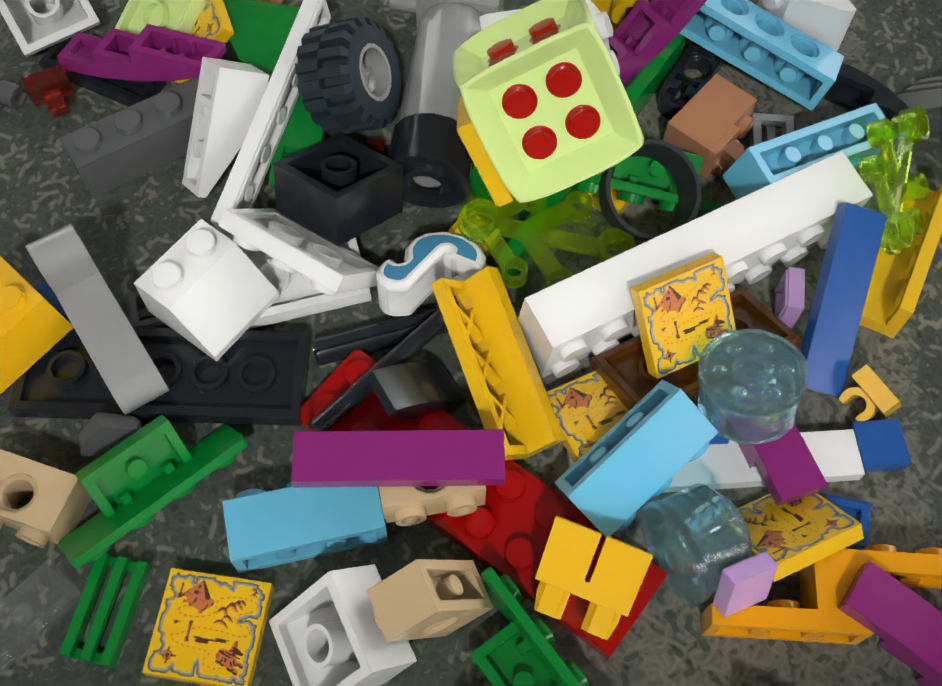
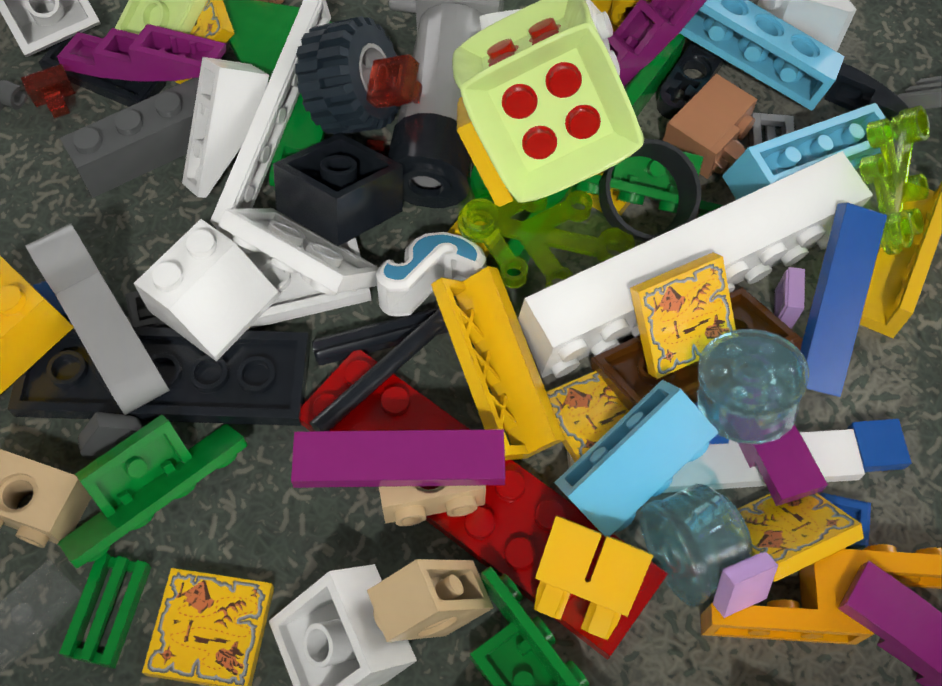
(300, 524): medium azure brick -> none
(394, 82): none -> clear red tile
(413, 388): black slope -> none
(873, 392): yellow tile -> none

